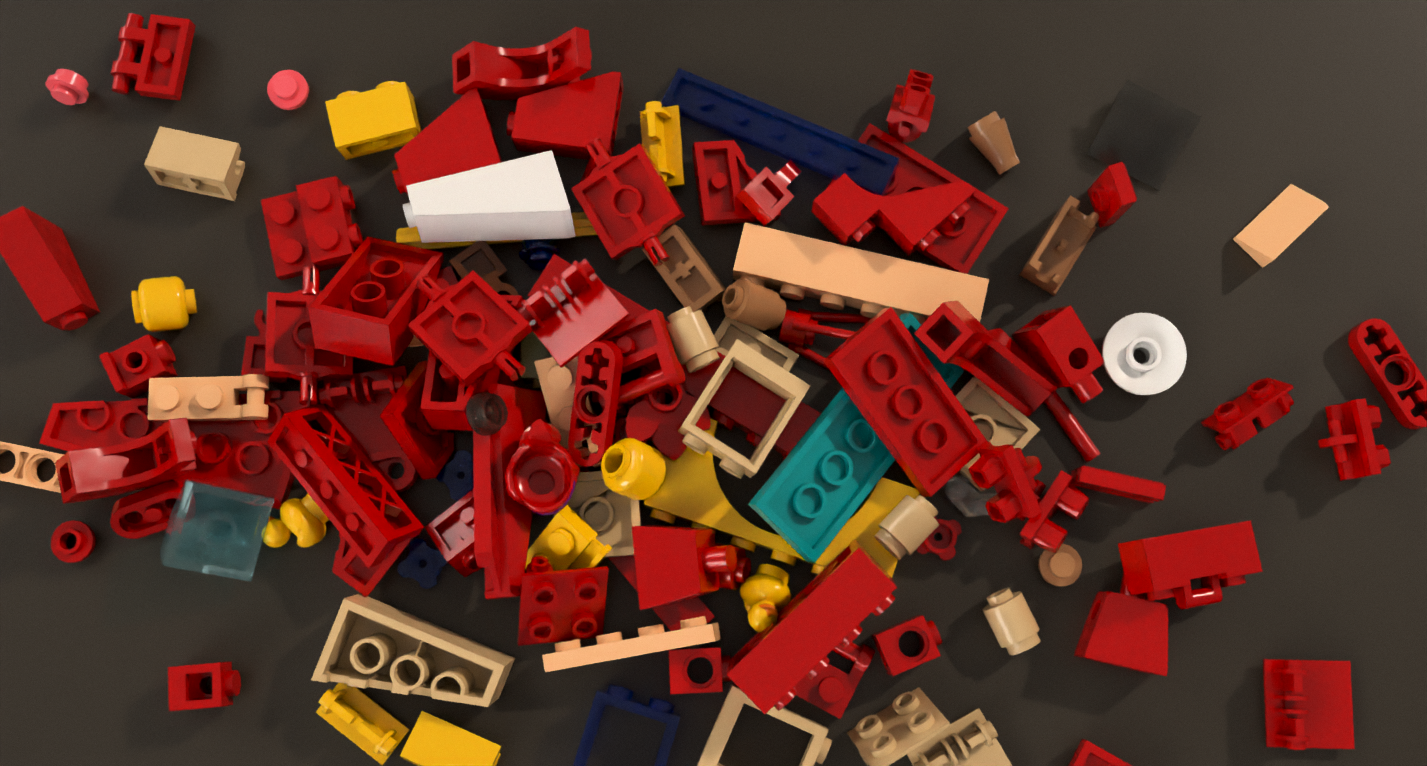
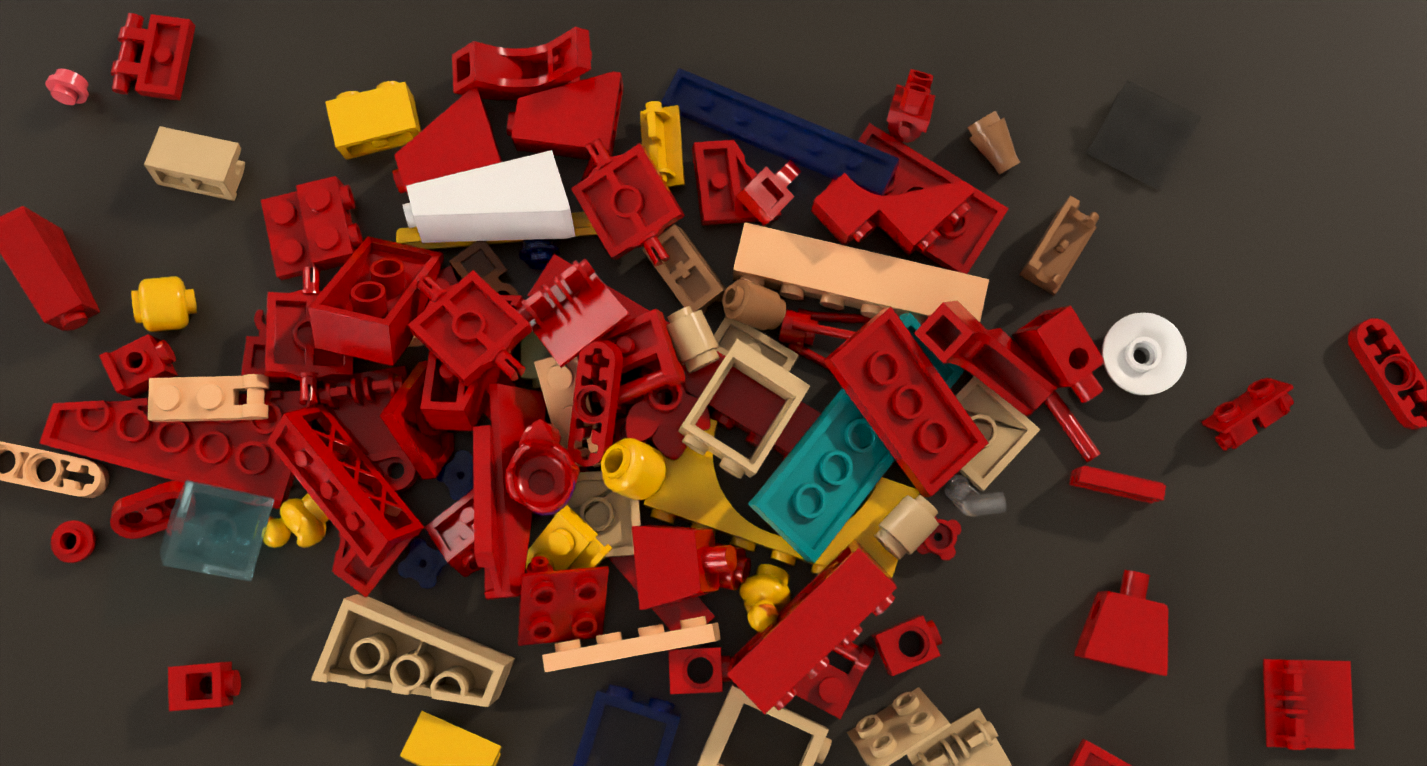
(129, 465): red arch -> none
(288, 89): coral plate -> none
(362, 721): yellow hinge -> none
(486, 413): clear smoke plate -> none
(1011, 621): tan brick -> none
(1012, 480): red hips -> none
(1060, 567): medium nougat plate -> none
(1061, 497): red hips -> none
(1112, 194): red plate -> none
(1168, 563): red piece -> none
(1280, 224): light nougat slope -> none
(1353, 439): red hips -> none

